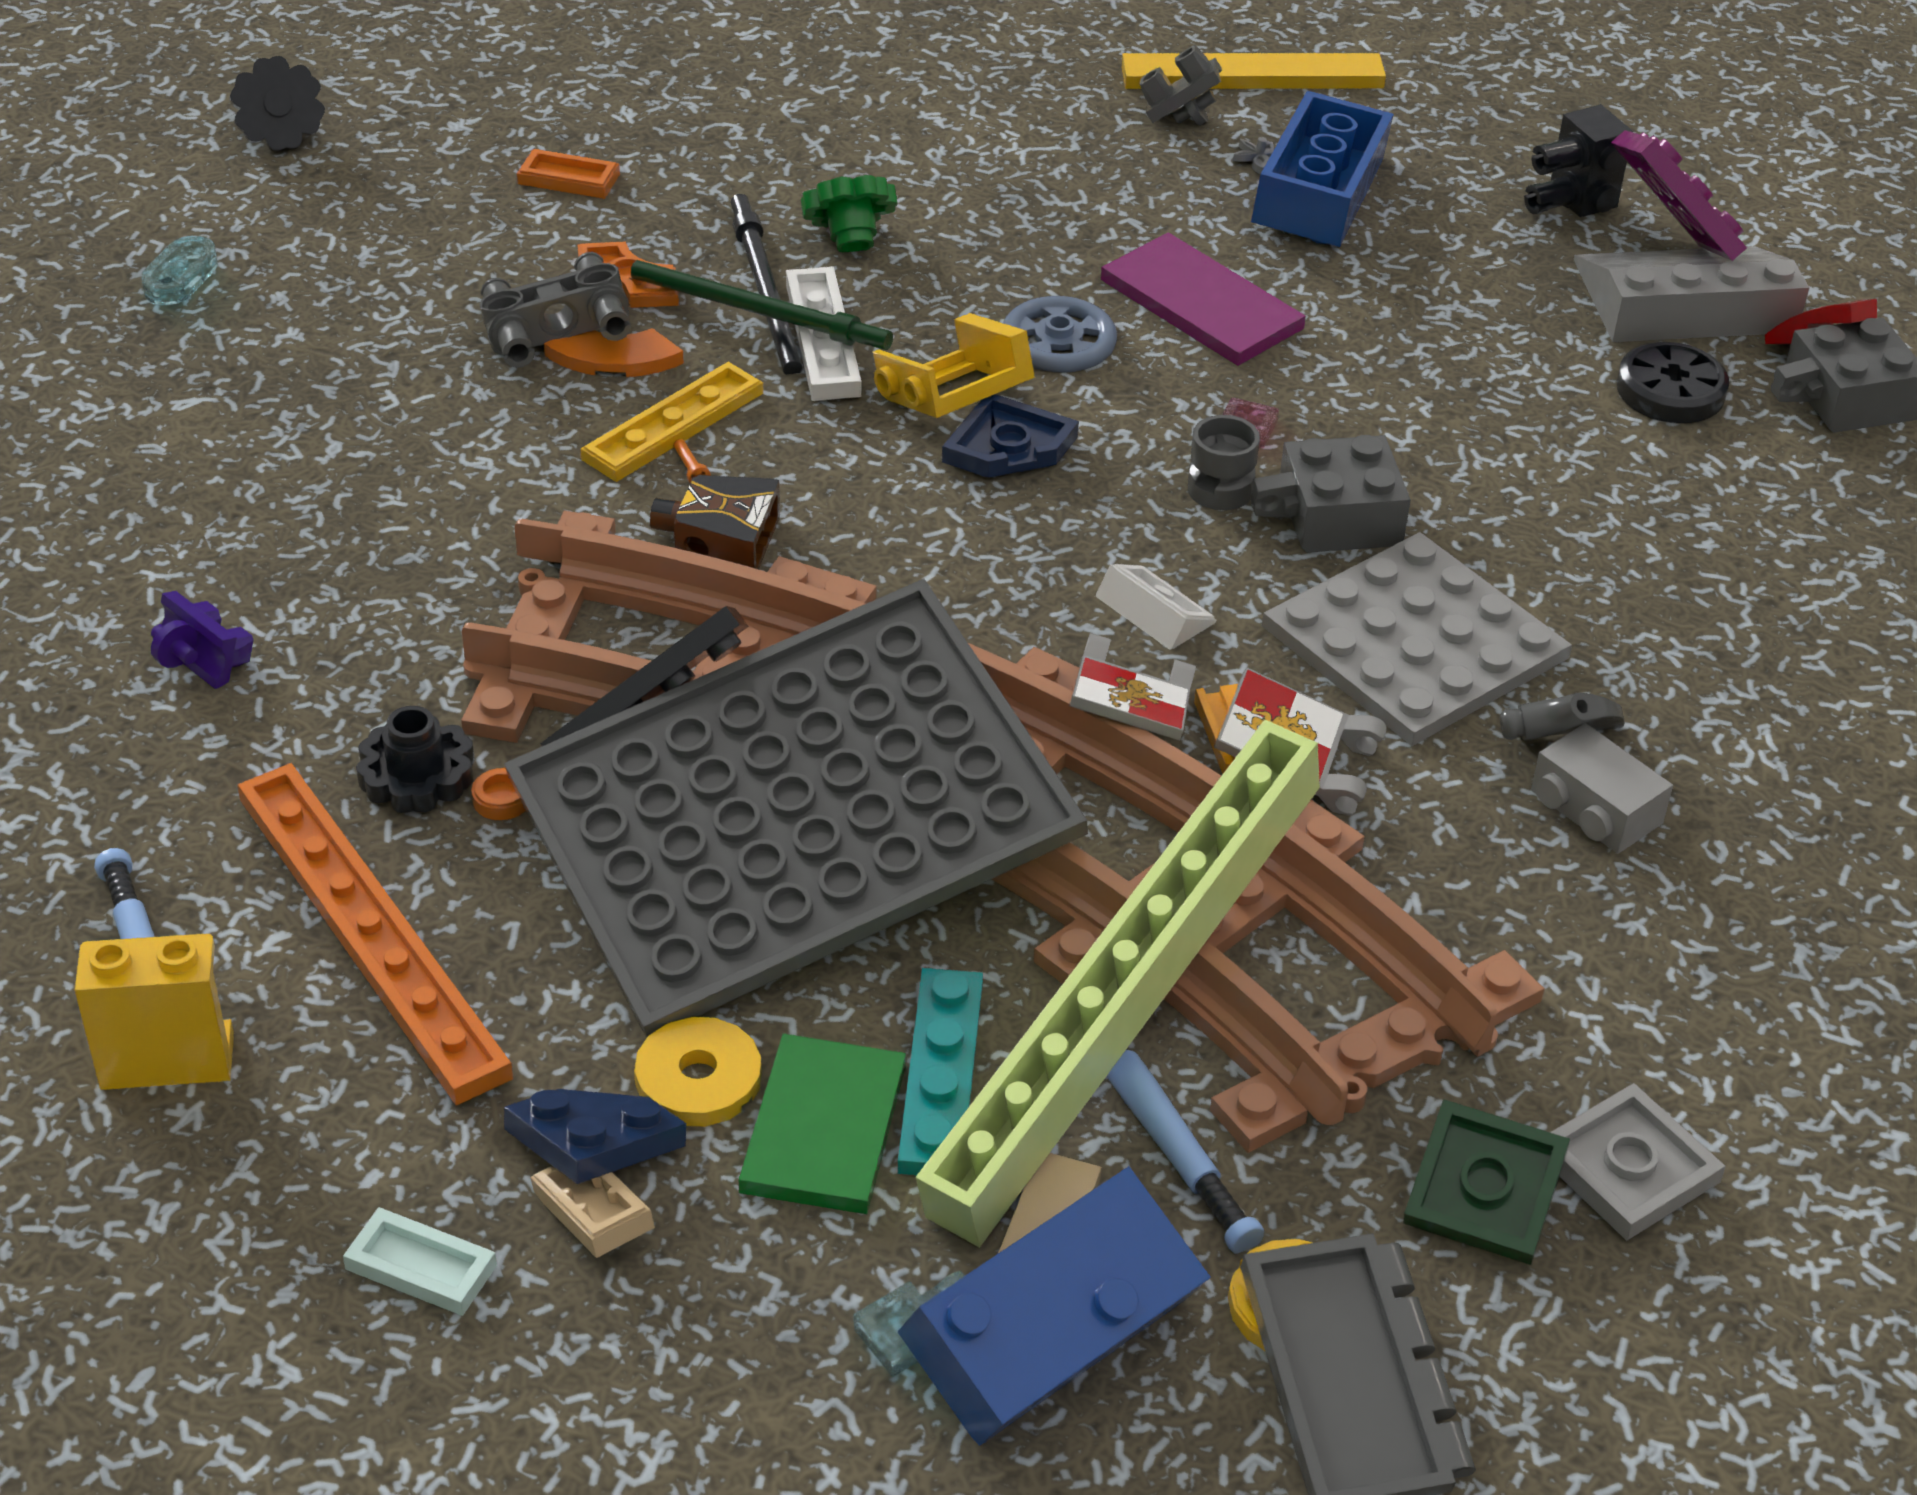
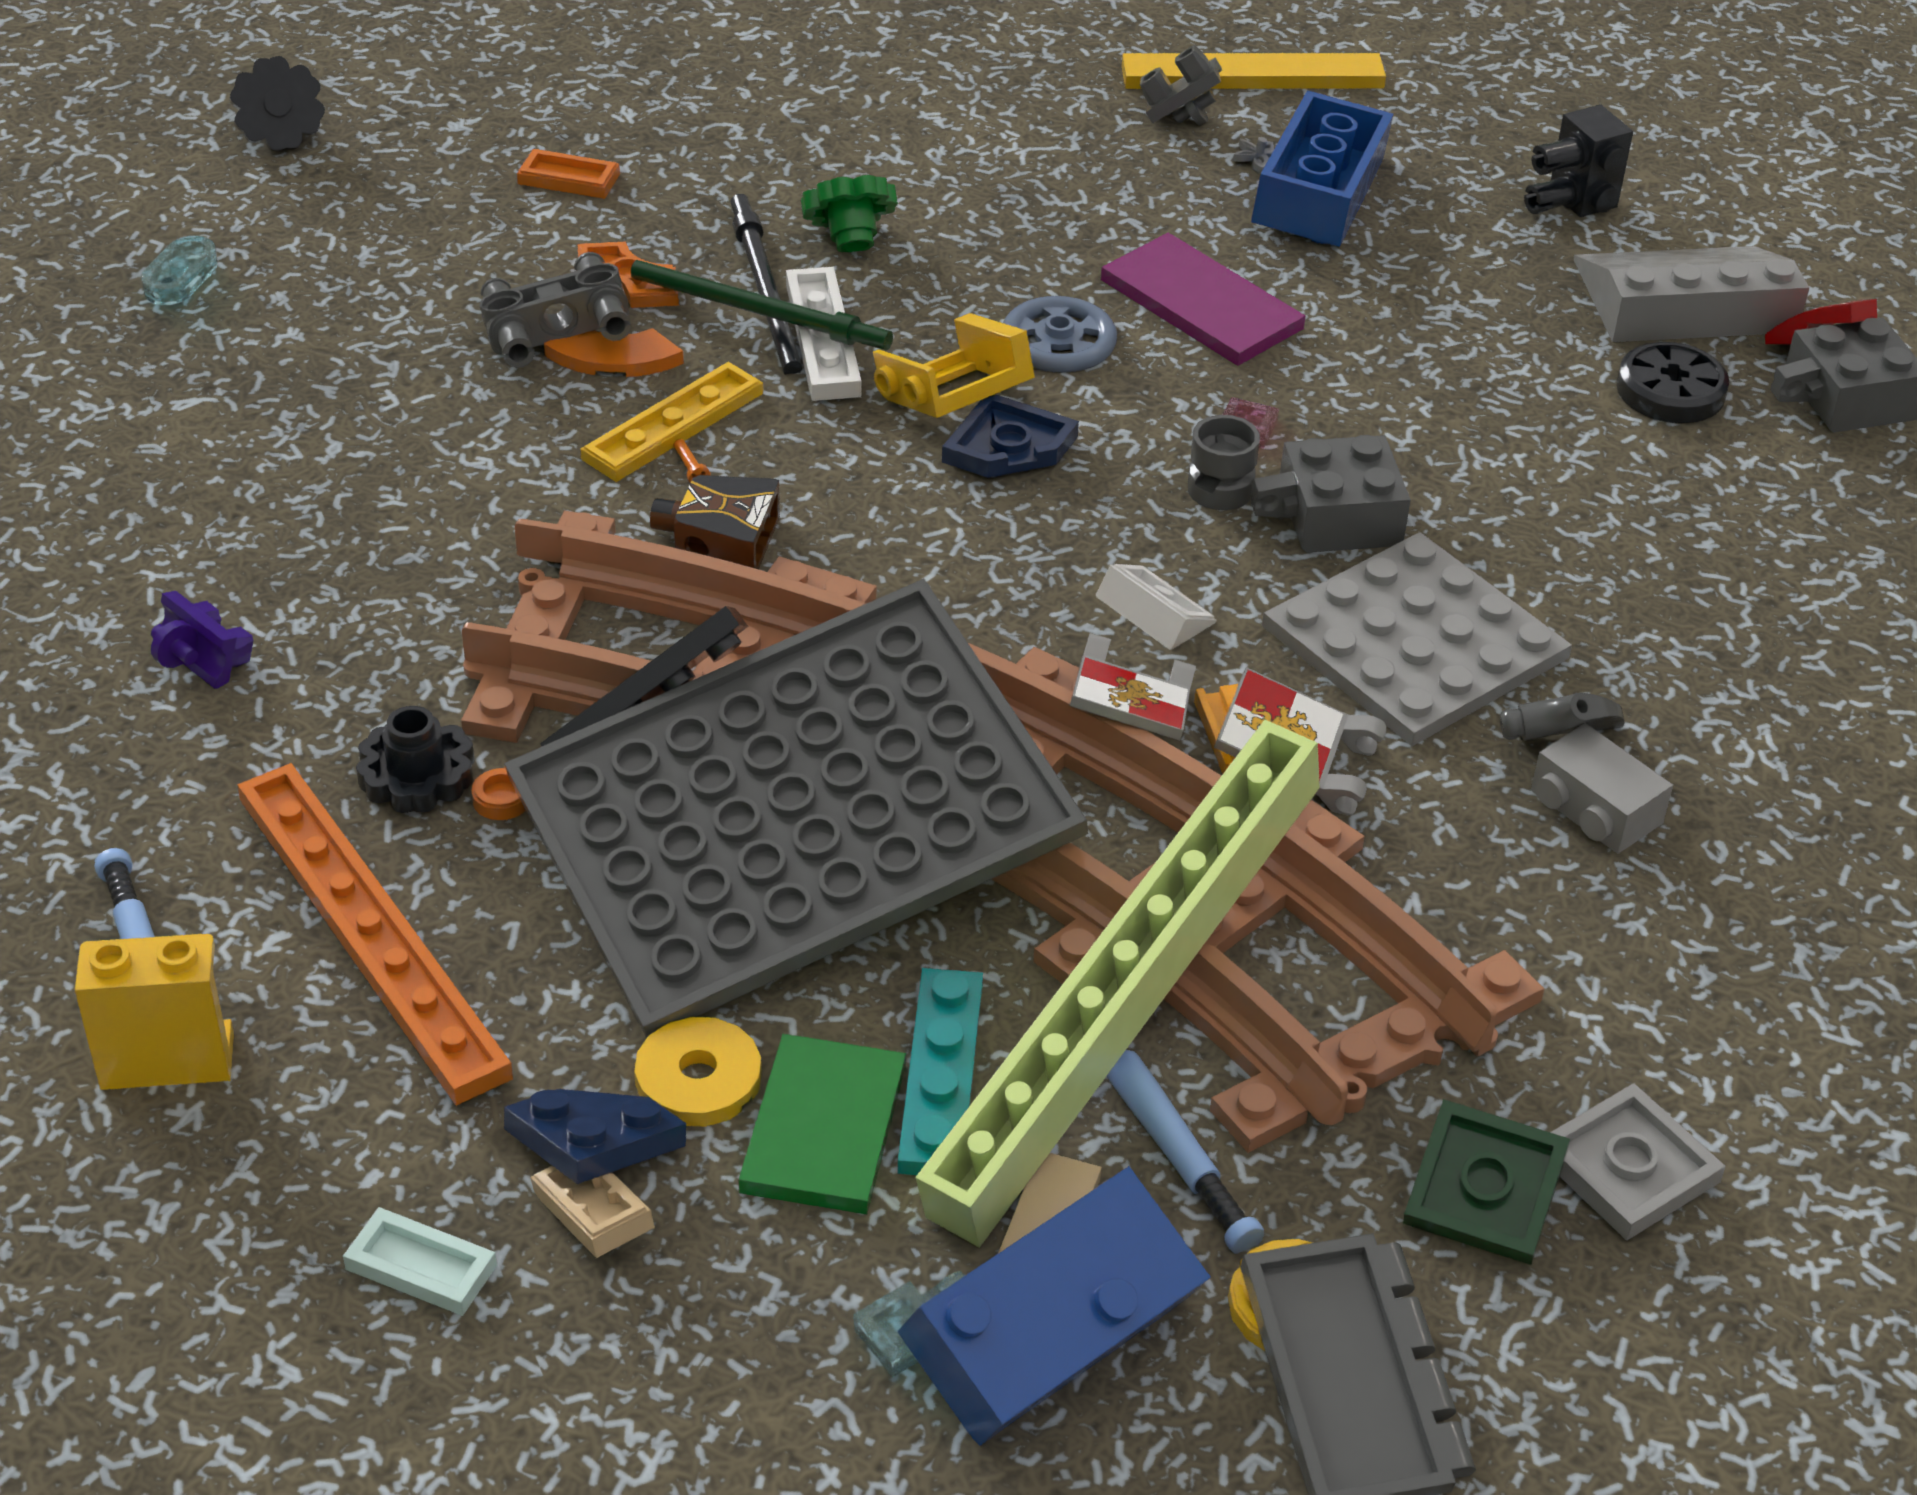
(1681, 195): magenta plate -> none

